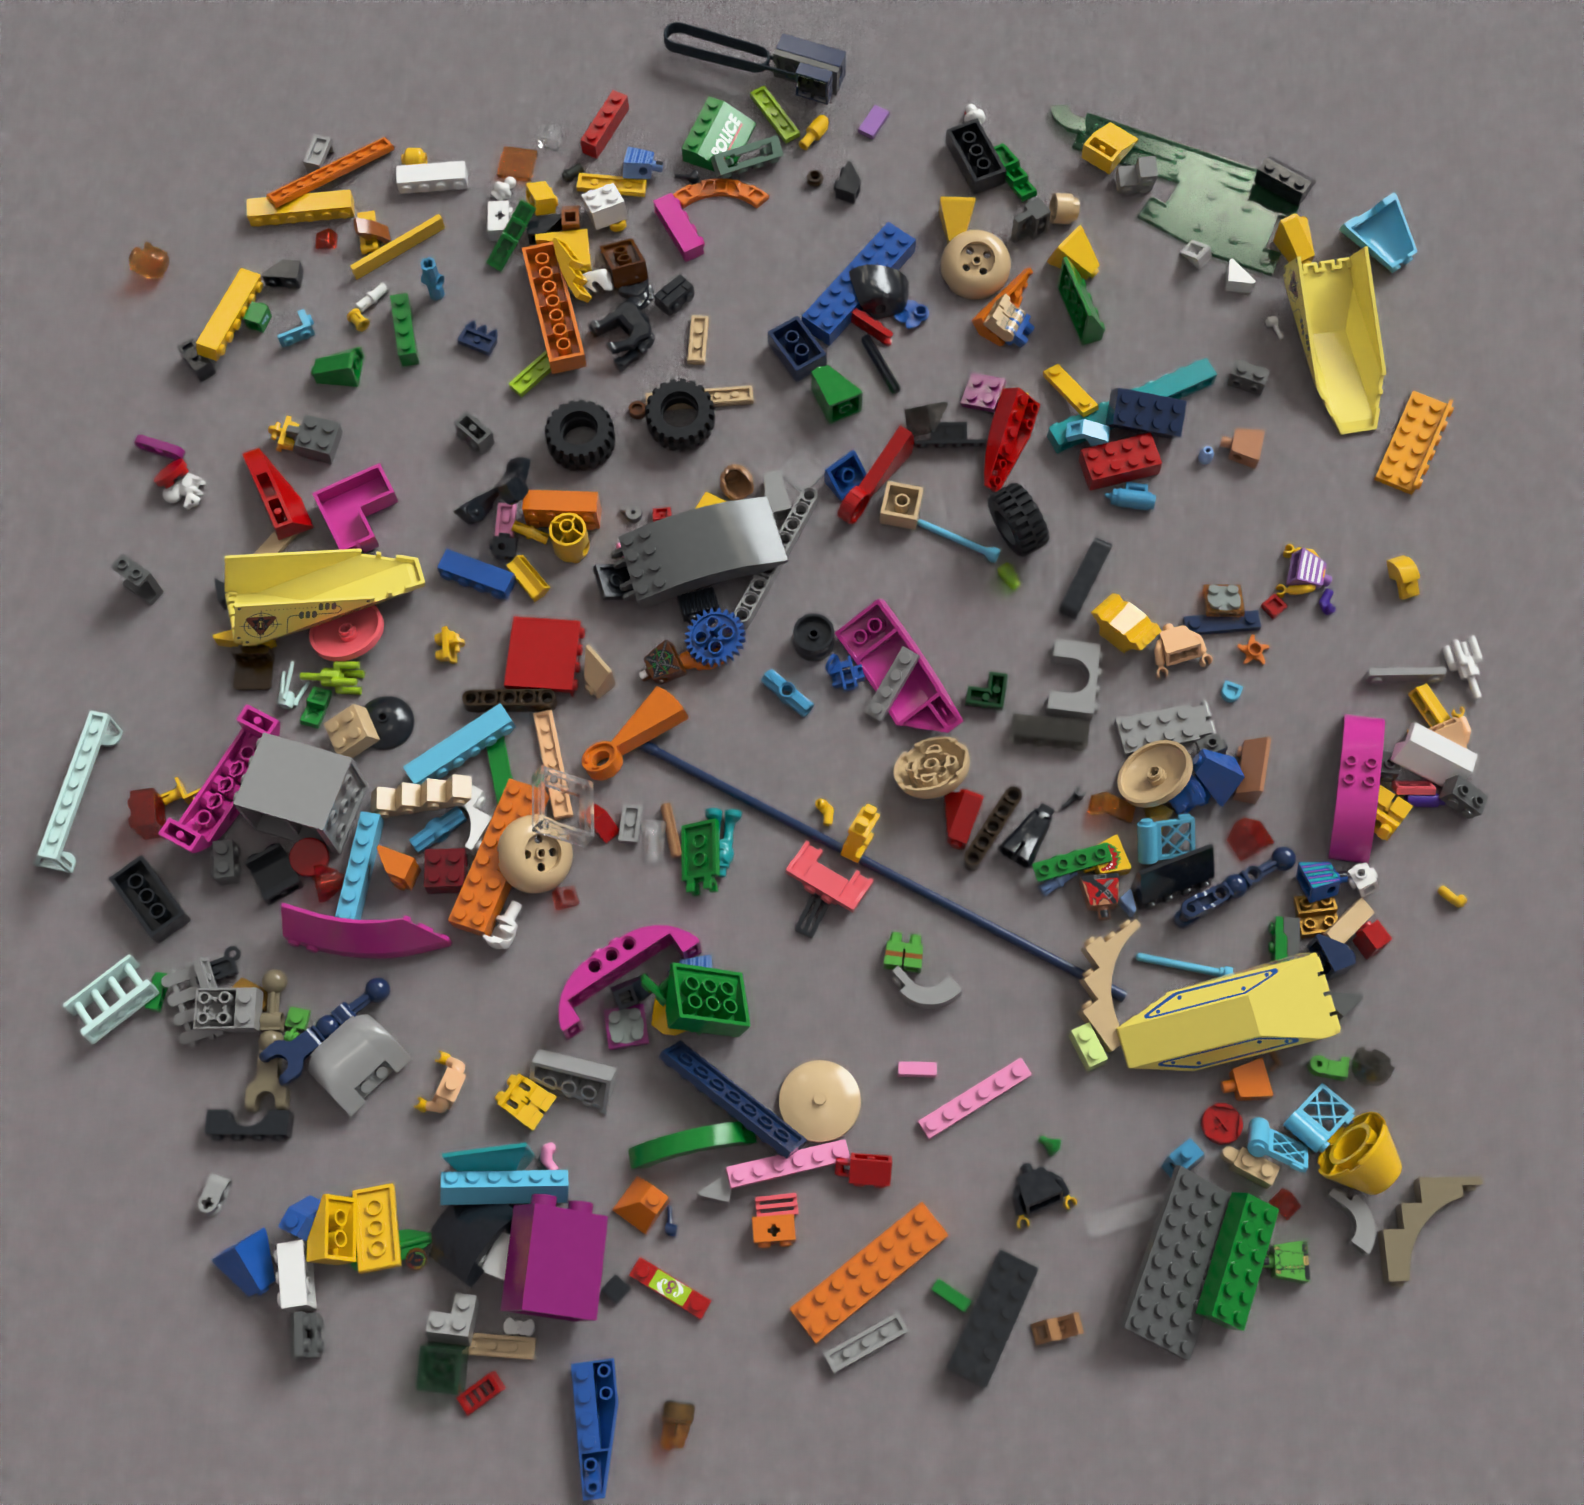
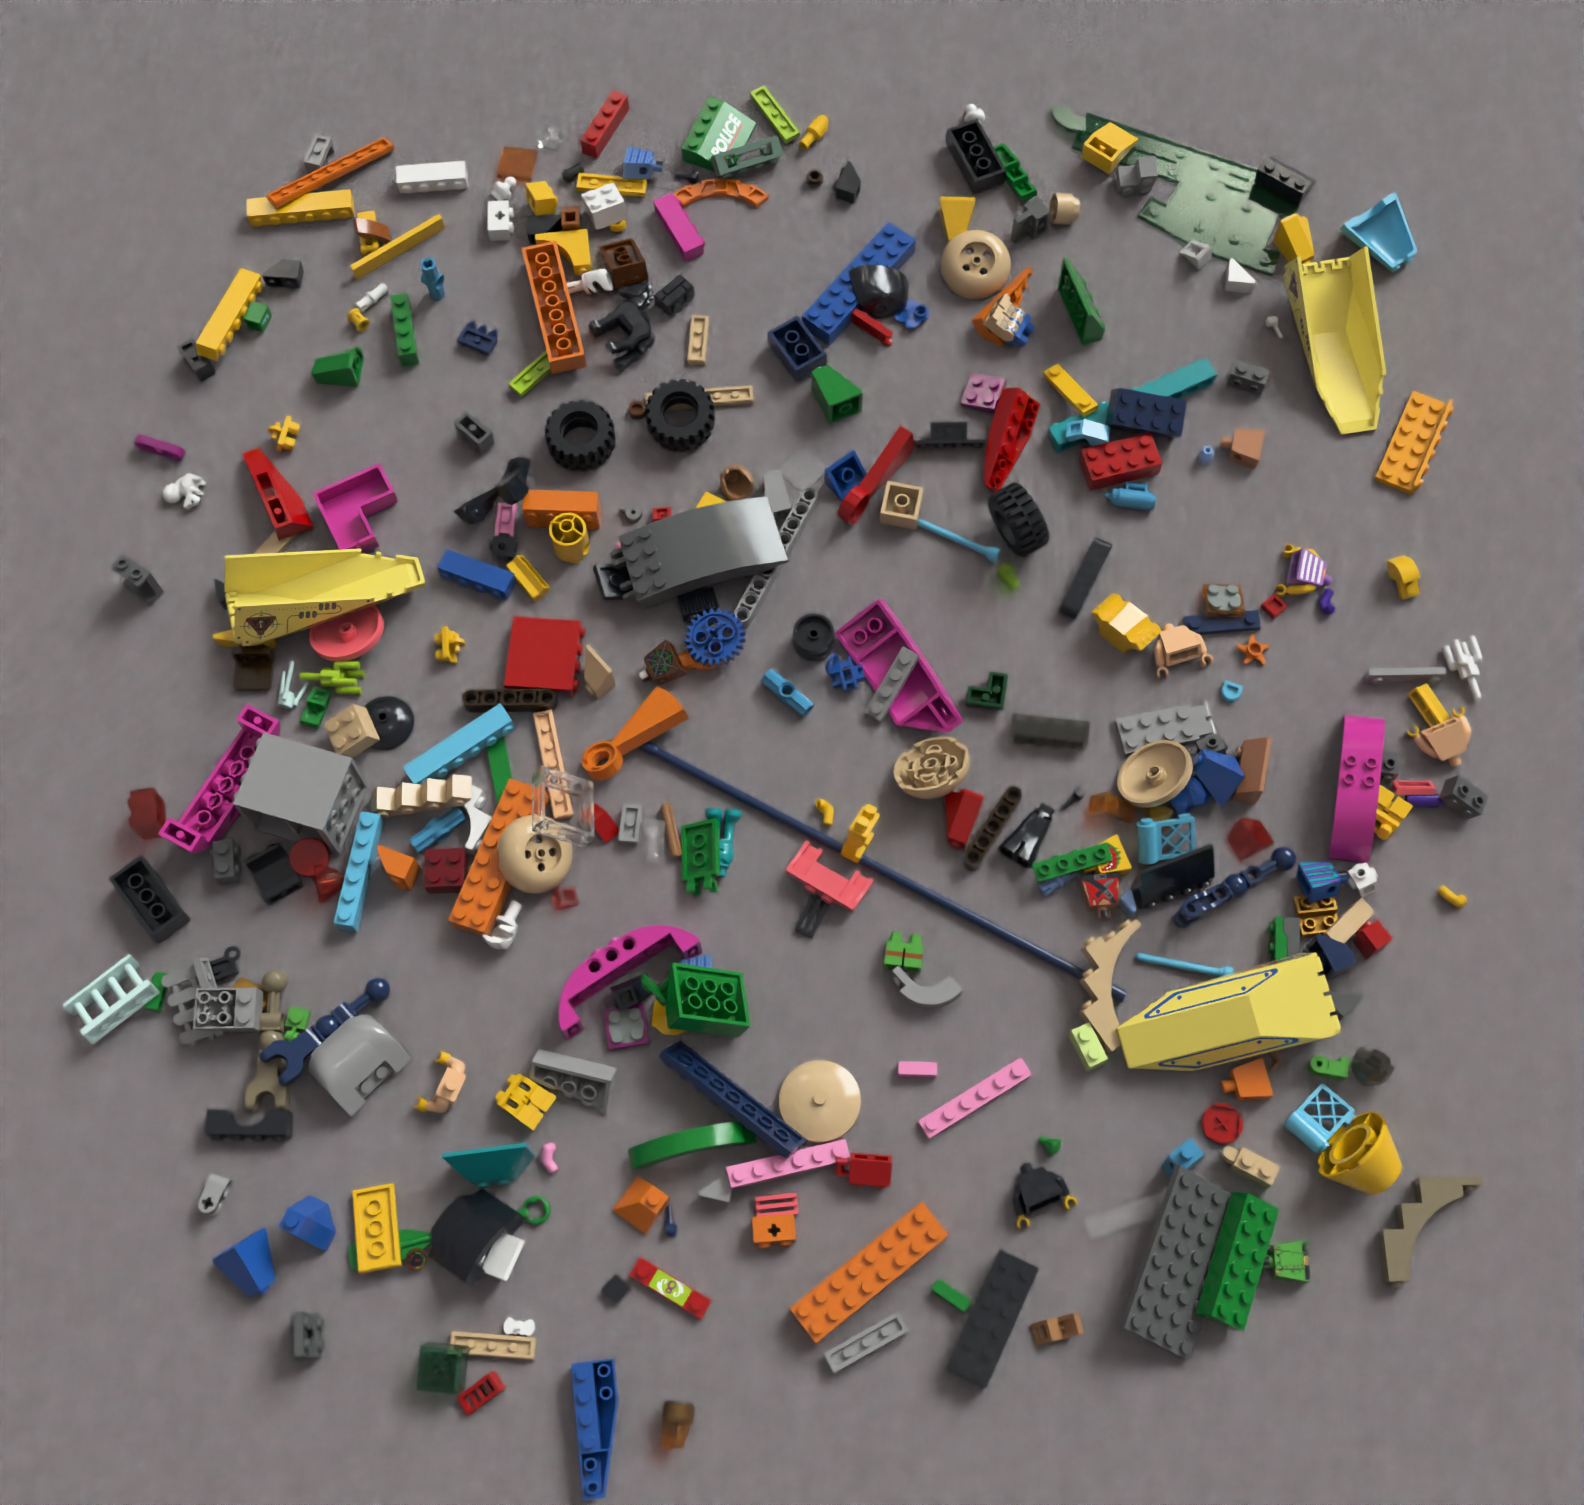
(98, 731): light aqua window -> none
(149, 262): clear orange hair -> none
(170, 473): red tile -> none
(178, 793): yellow bracket -> none
(295, 1277): white brick -> none
(299, 333): medium azure bracket -> none
(316, 438): dark grey hinge -> none
(326, 239): clear red slope -> none
(333, 1231): yellow slope -> none
(358, 937): dark pink slope -> none
(414, 156): yellow head -> none
(454, 1326): light grey brick -> none
(502, 1186): medium azure brick -> none
(511, 235): green slope -> none
(530, 532): yellow pin -> none
(555, 1260): magenta brick -> none
(570, 266): yellow slope -> none
(811, 65): piece -> none
(873, 122): medium lavender tile -> none
(881, 364): black axle -> none
(924, 418): clear smoke slope -> none
(1079, 252): yellow slope -> none
(1086, 658): light grey arch -> none
(1263, 1141): medium azure piece -> none
(1286, 1203): clear red slope -> none
(1360, 1217): light grey arch -> none
(1433, 755): white slope -> none

